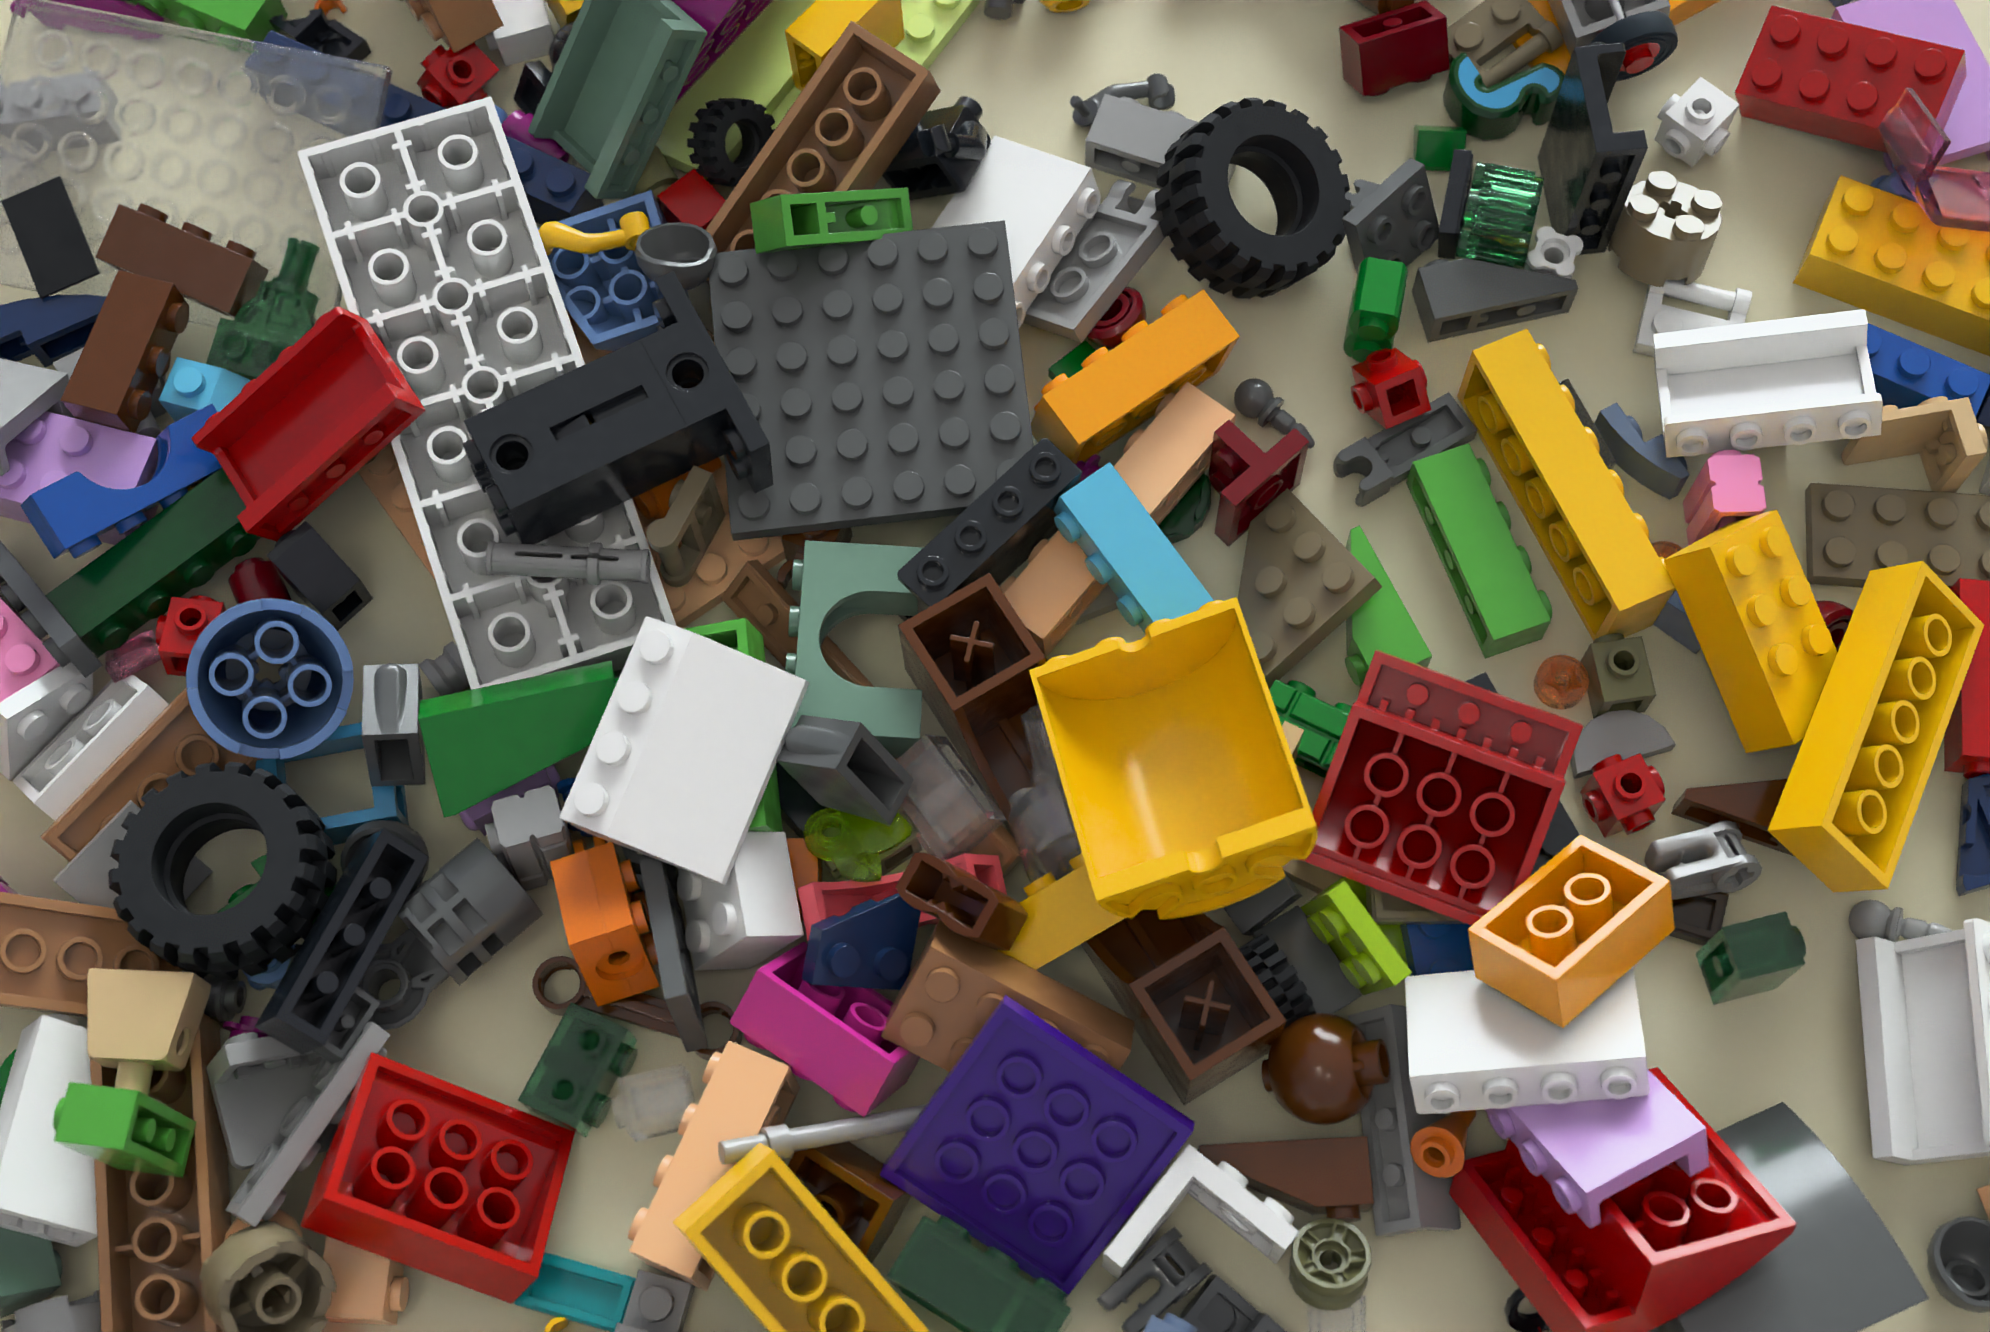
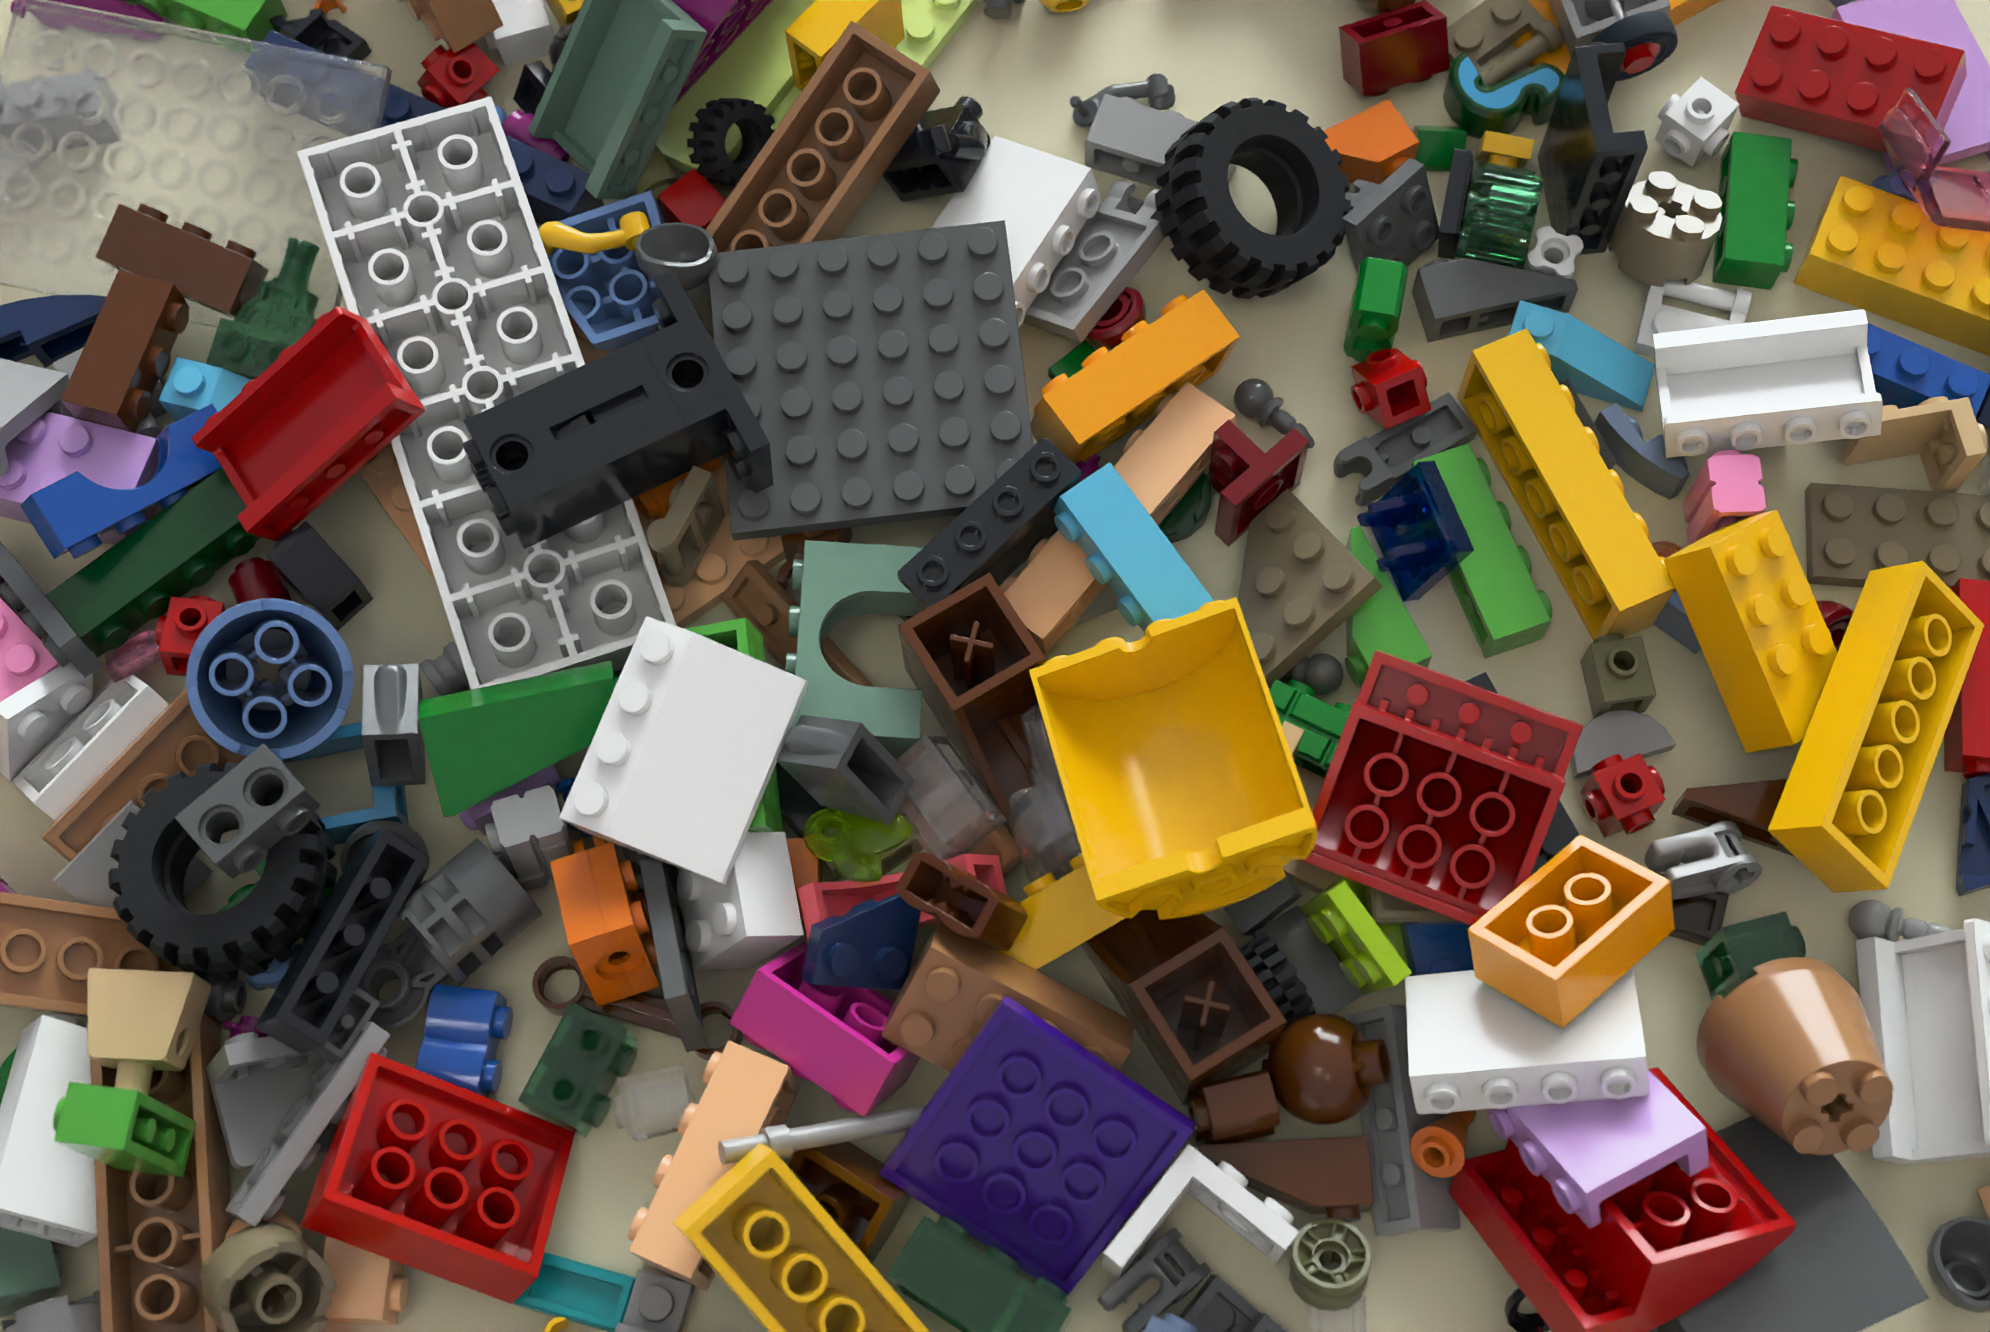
(50, 237): black piece -> none
(240, 800): none -> dark grey brick
(463, 1037): none -> blue brick
(568, 562): light grey pin -> none
(828, 218): bright green slope -> none
(1235, 1109): none -> reddish brown brick
(1319, 672): none -> dark grey bar
(1373, 143): none -> orange slope
(1417, 531): none -> clear blue plate
(1505, 149): none -> yellow plate
(1561, 682): clear orange tile -> none
(1586, 357): none -> medium azure slope
(1754, 211): none -> green brick
(1799, 1056): none -> medium nougat cone

